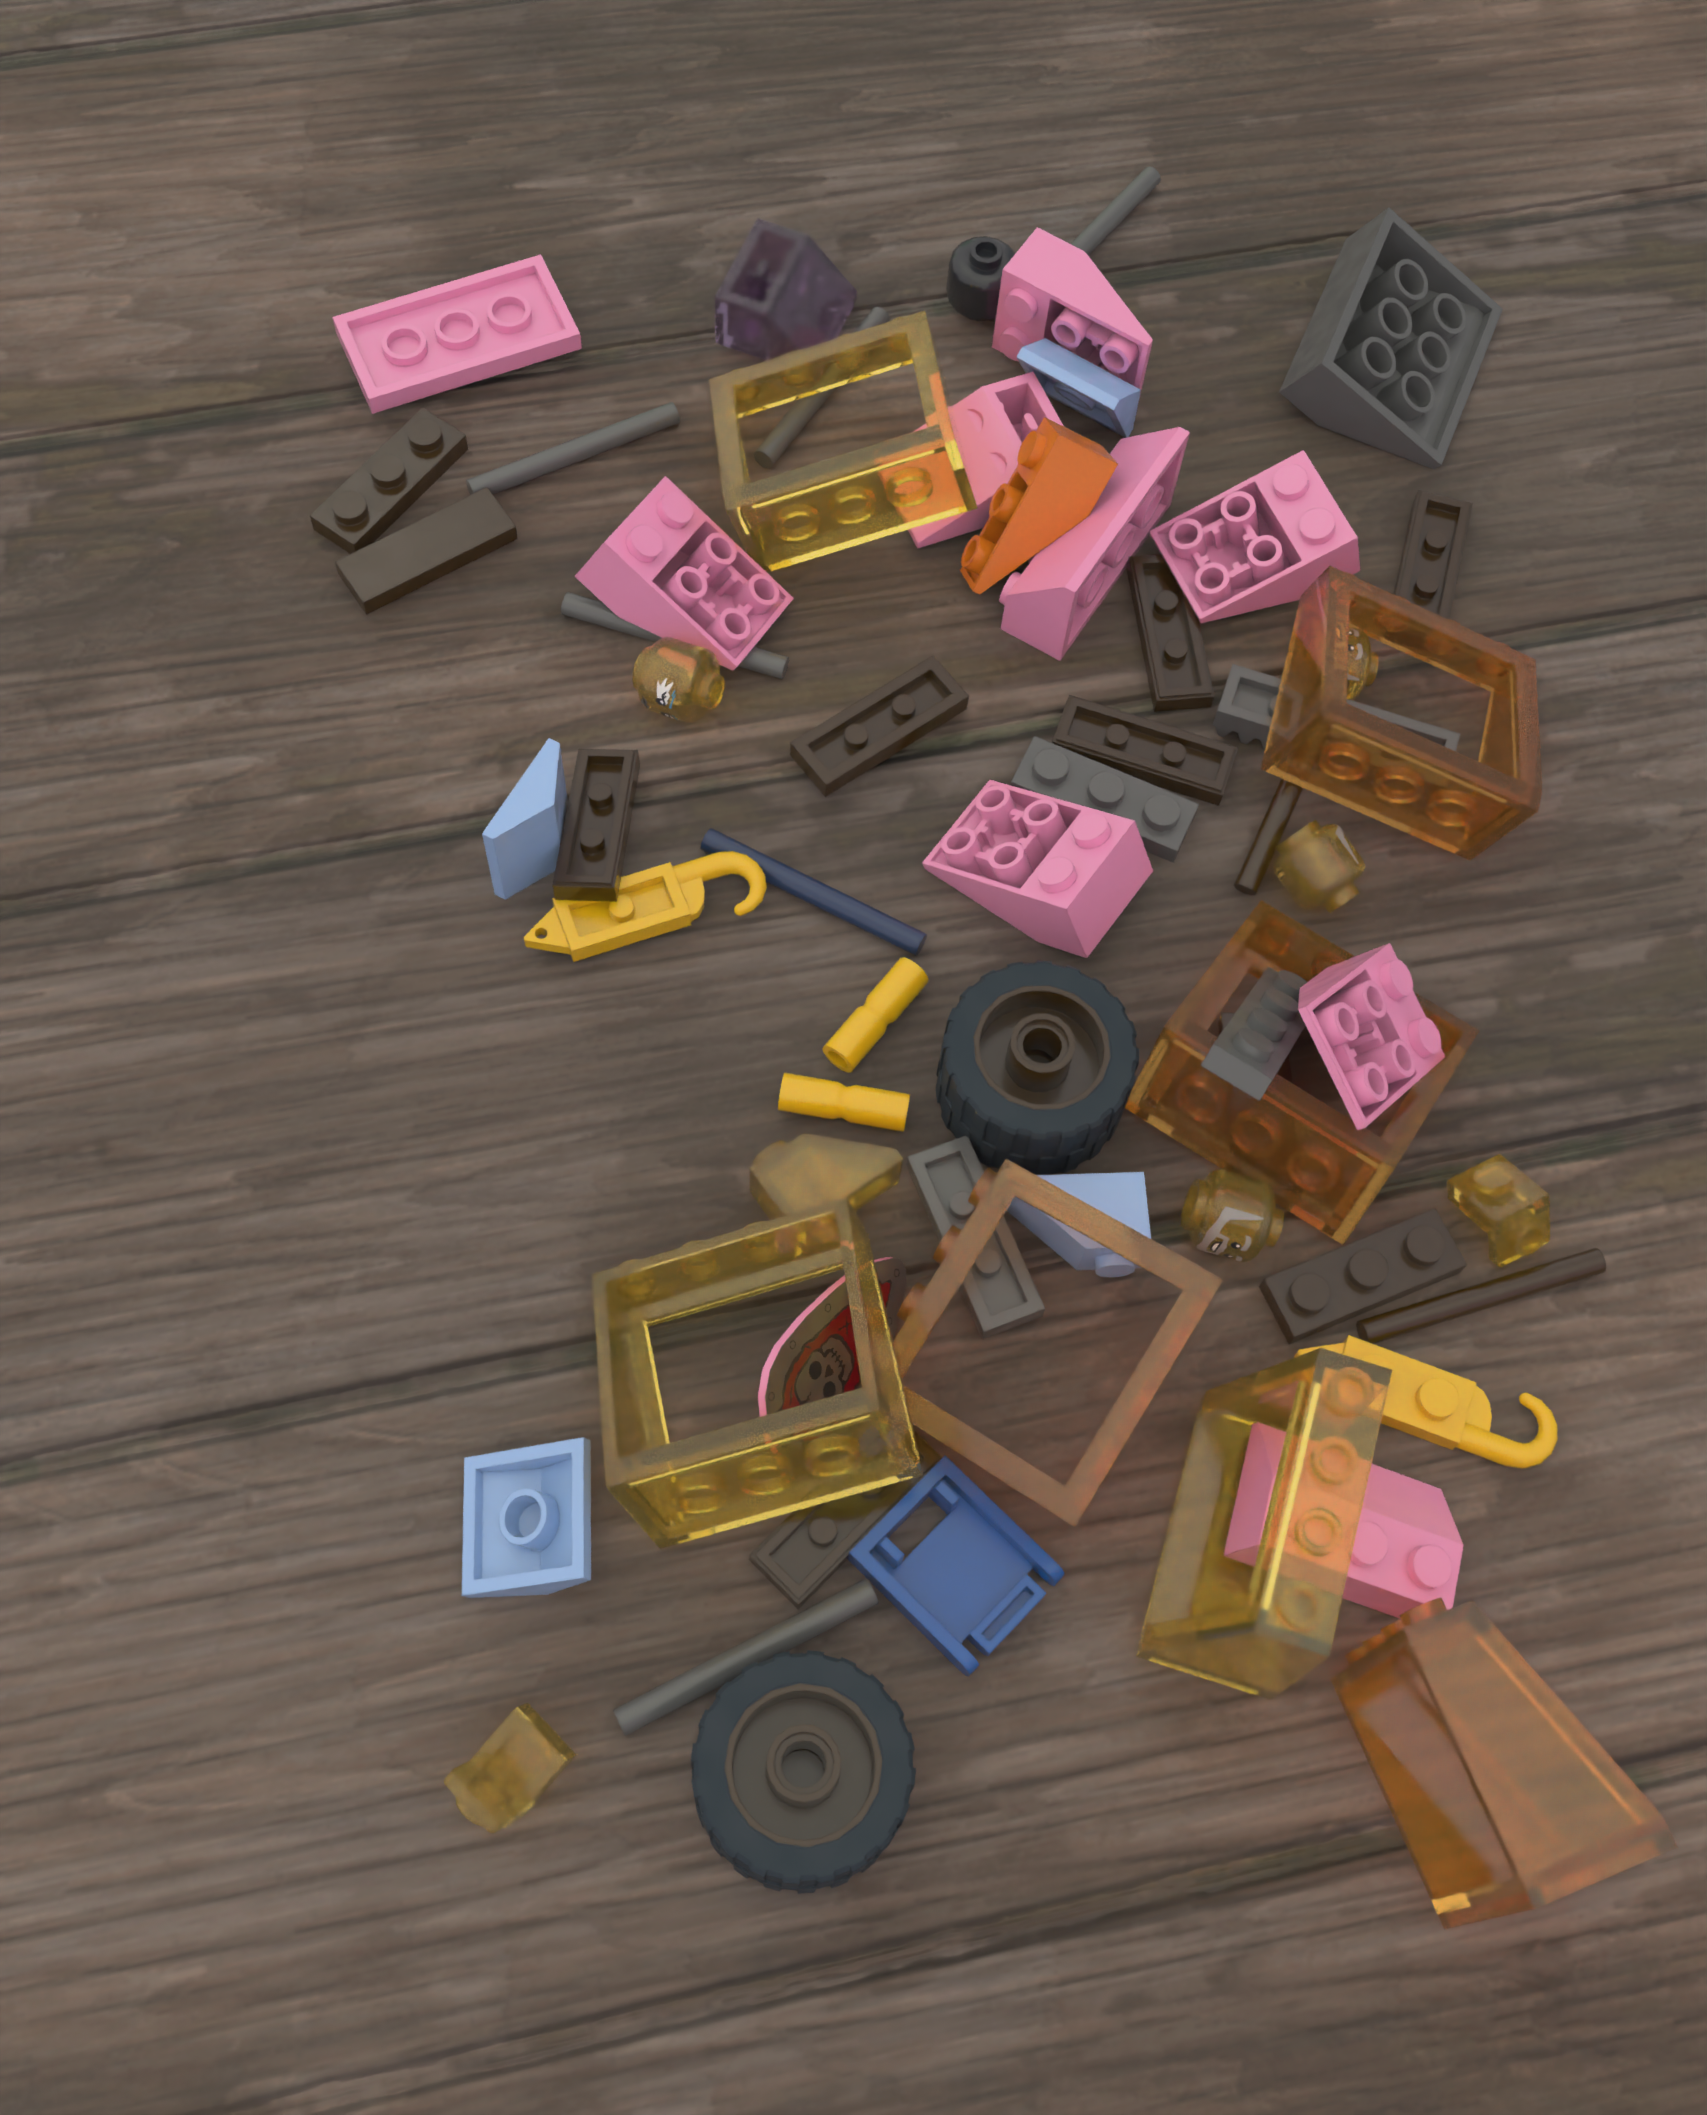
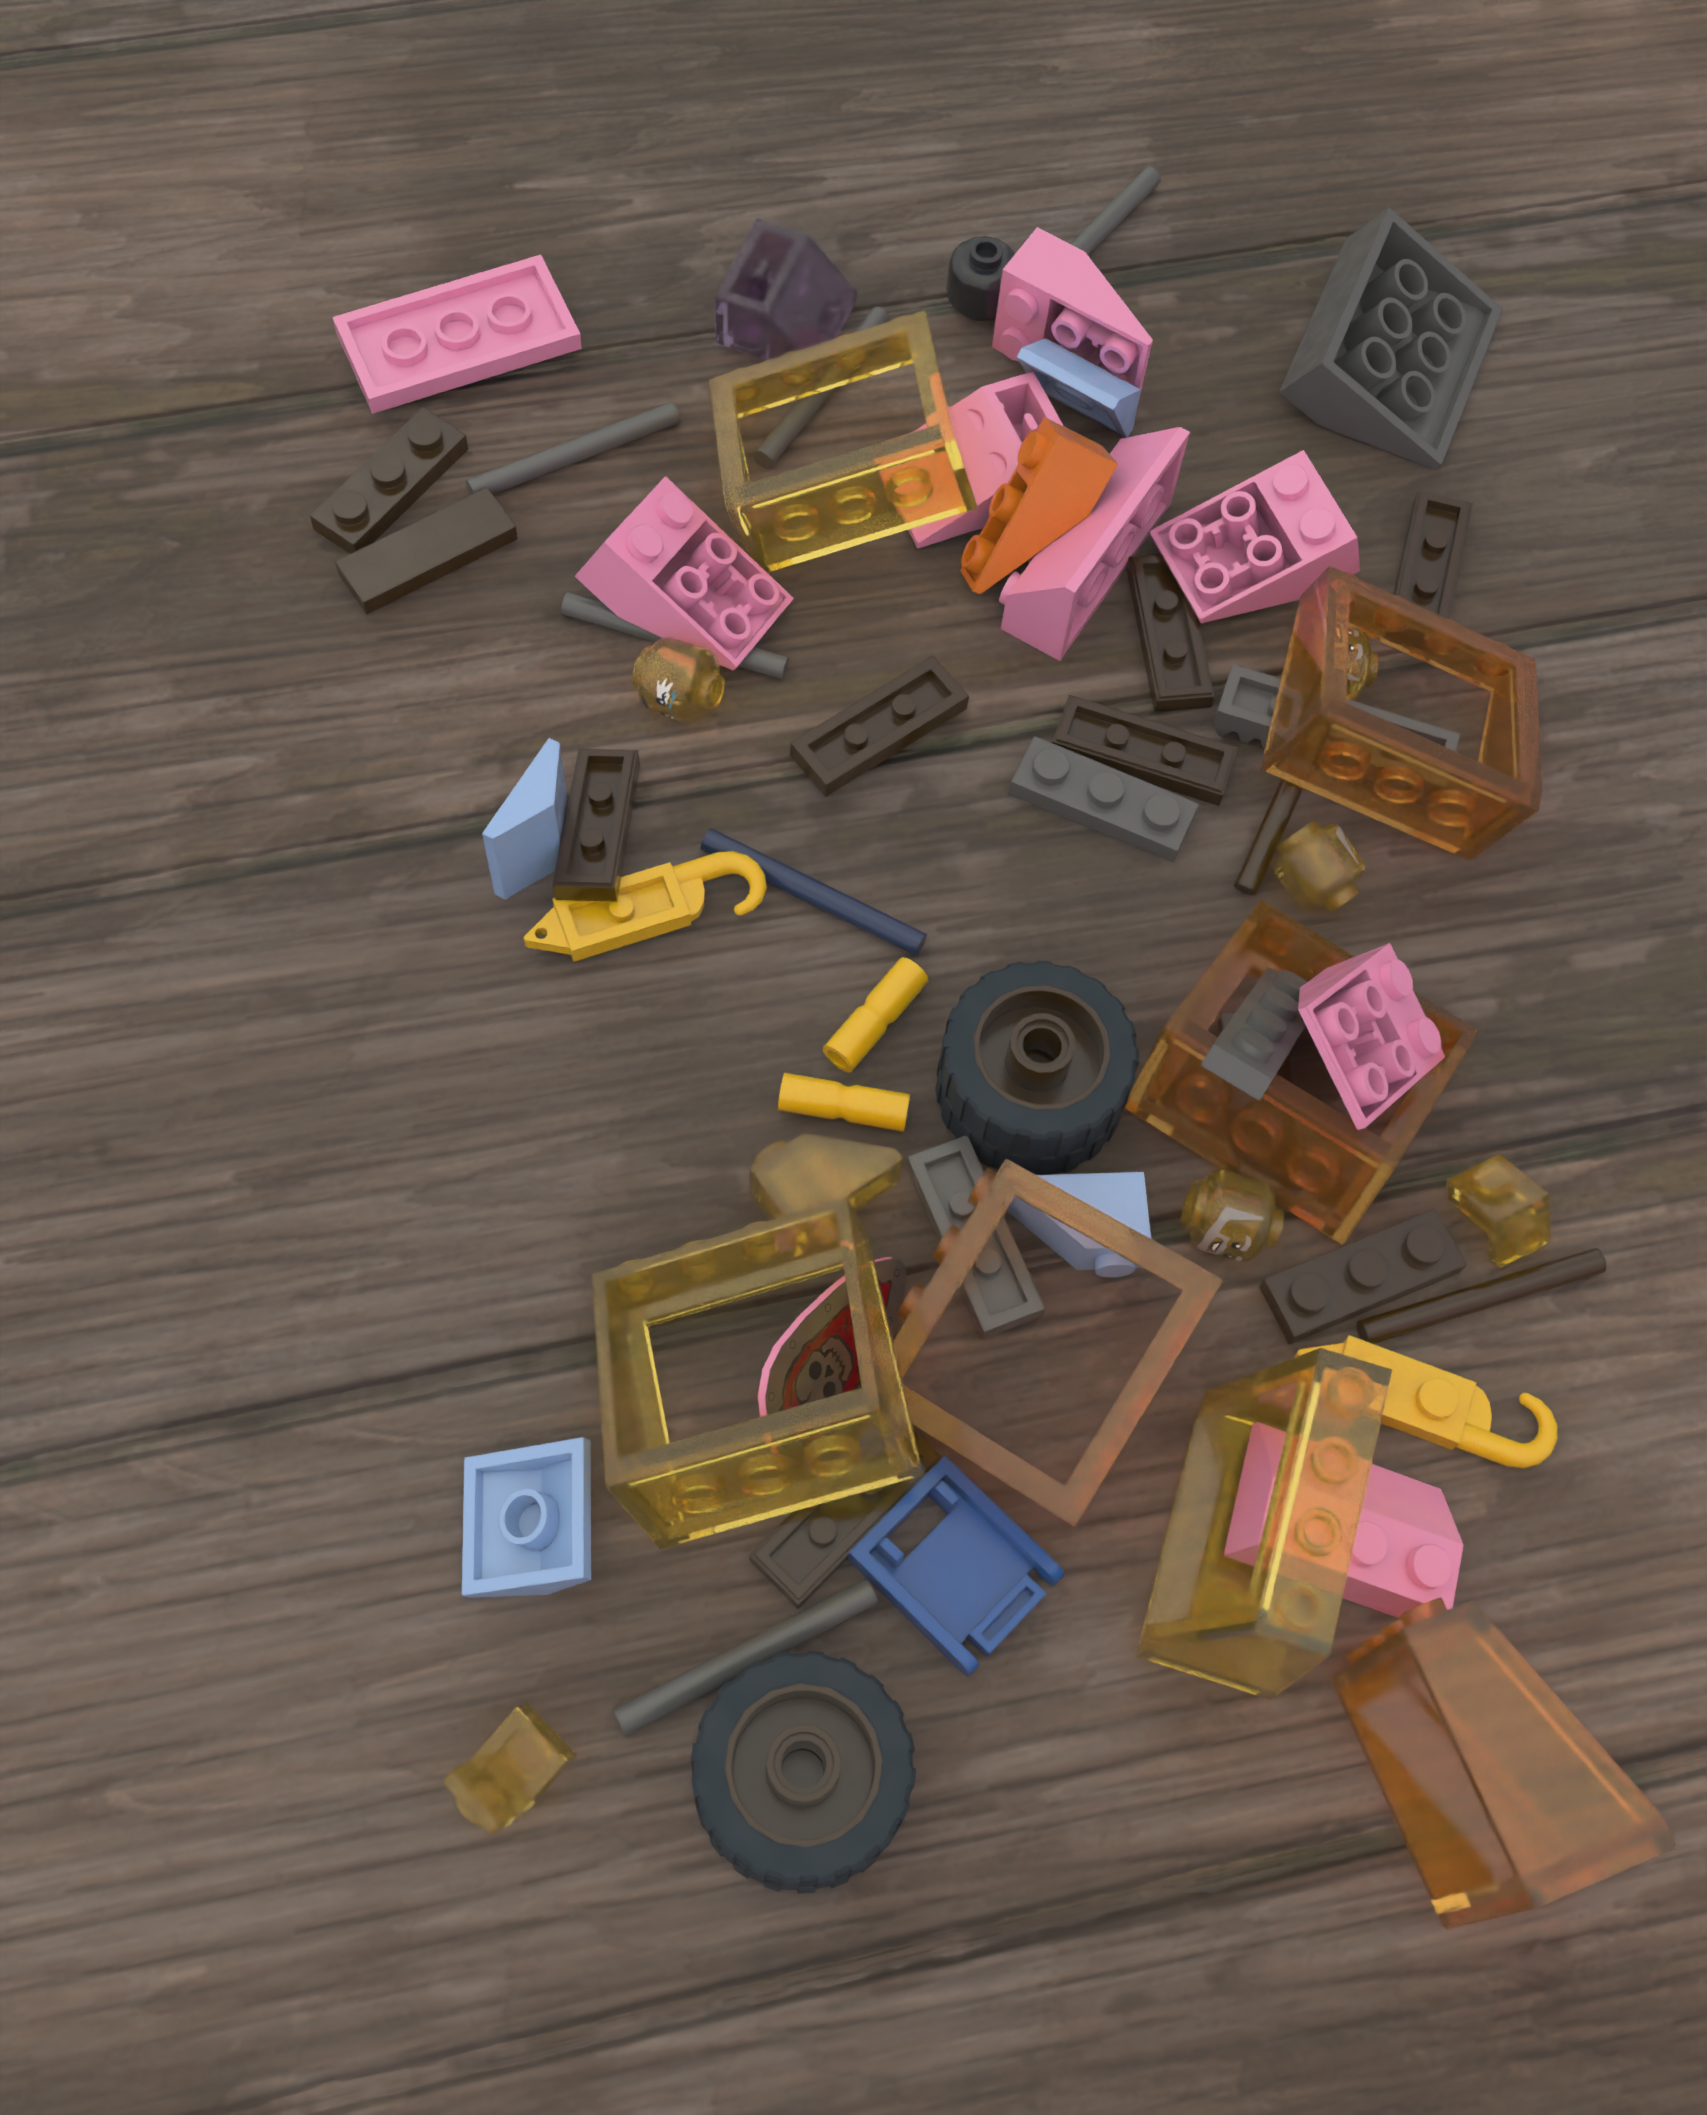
(1043, 864): bright pink slope -> none

